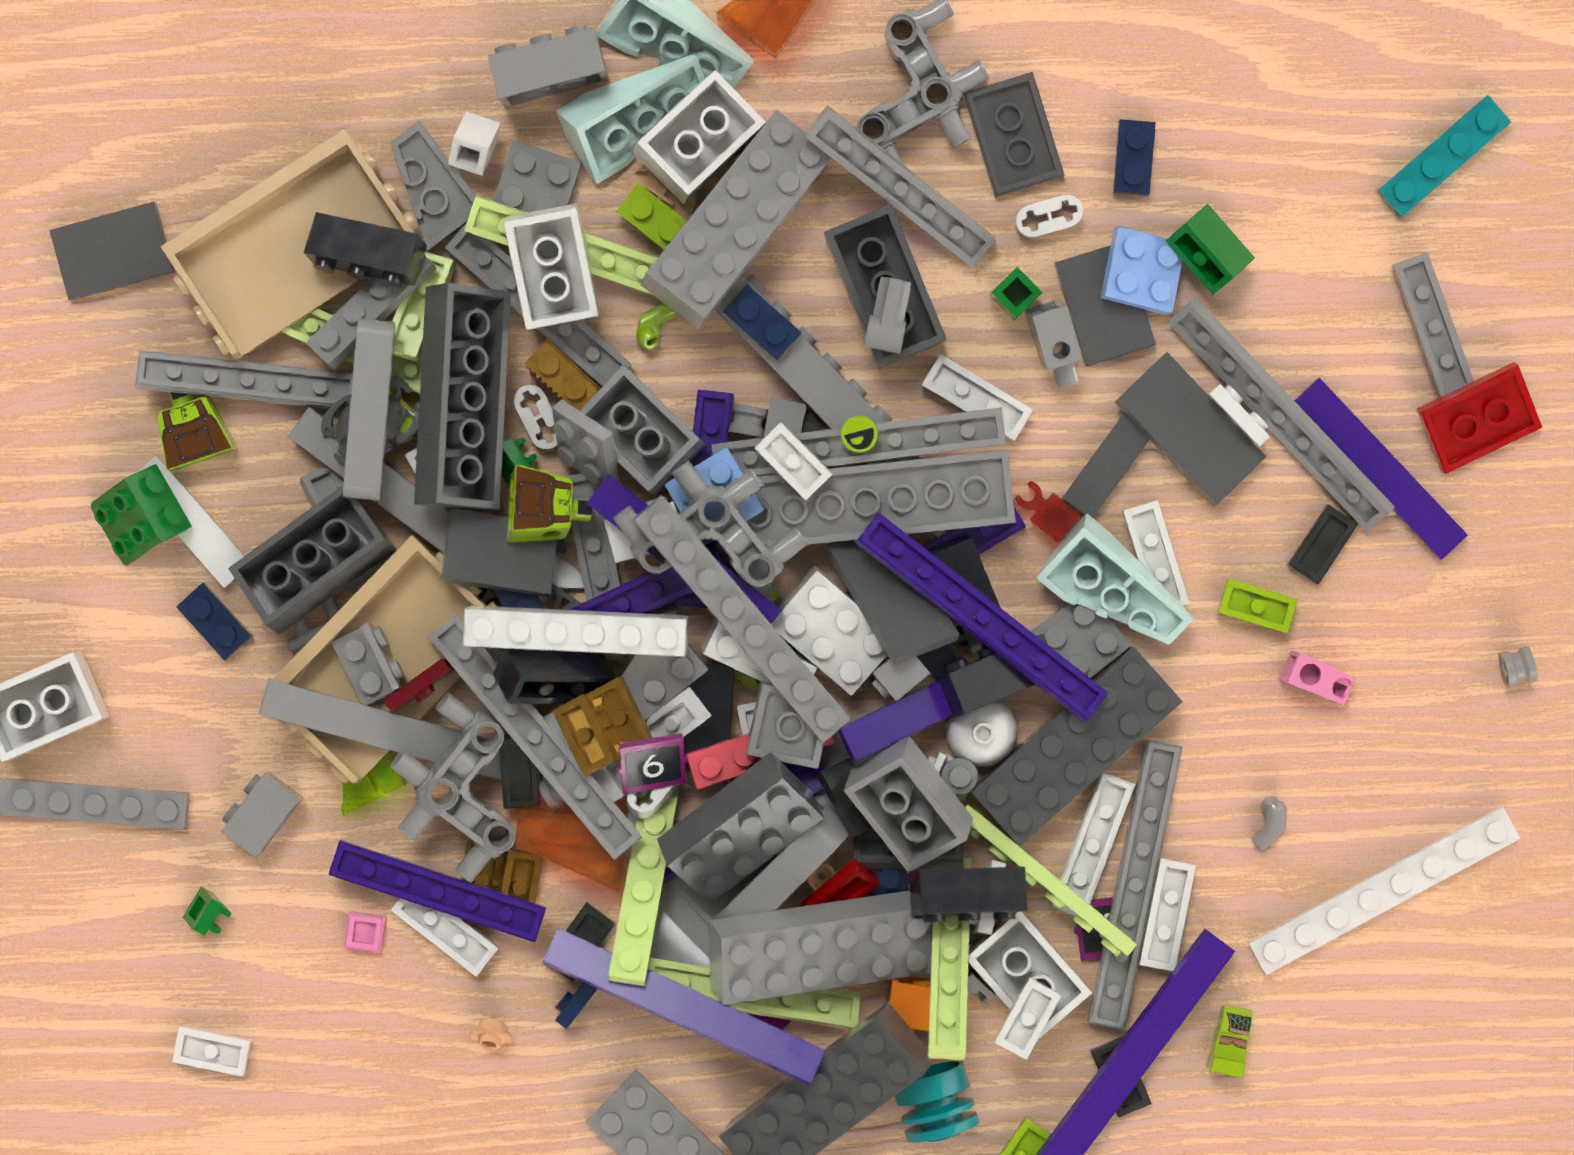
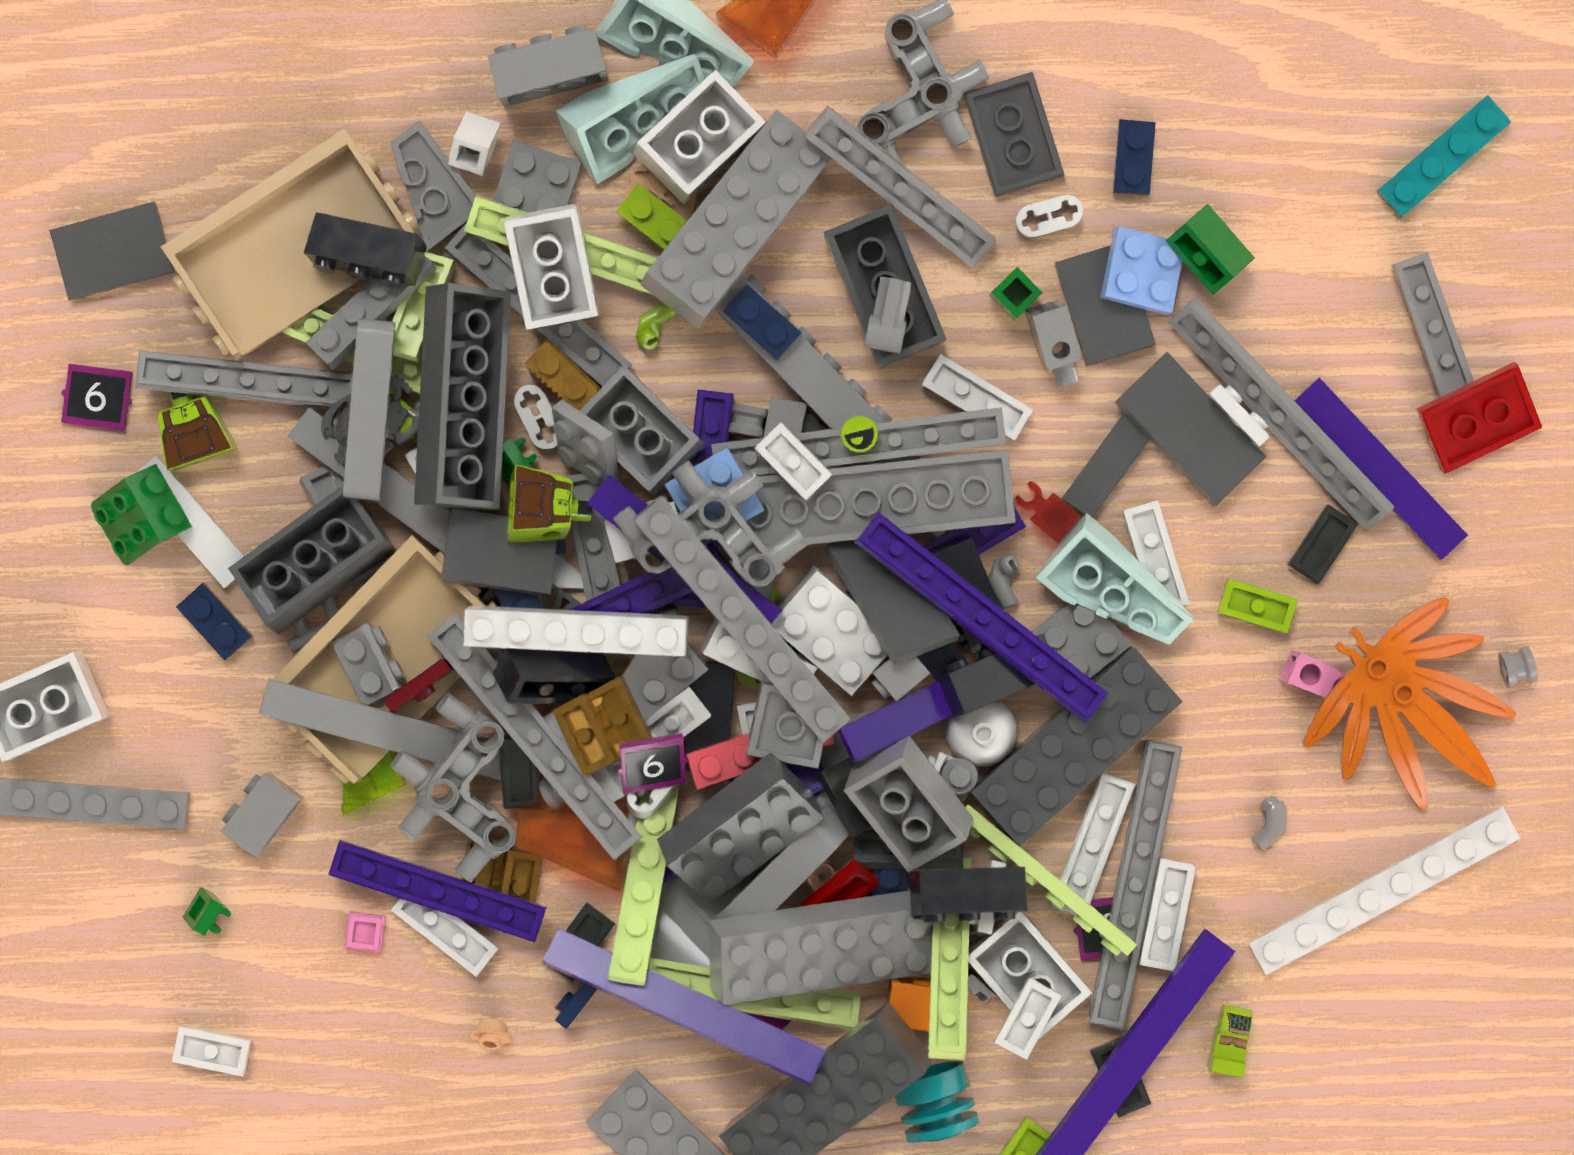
(96, 397): none -> piece
(1000, 578): none -> light grey arm
(1394, 683): none -> orange plant

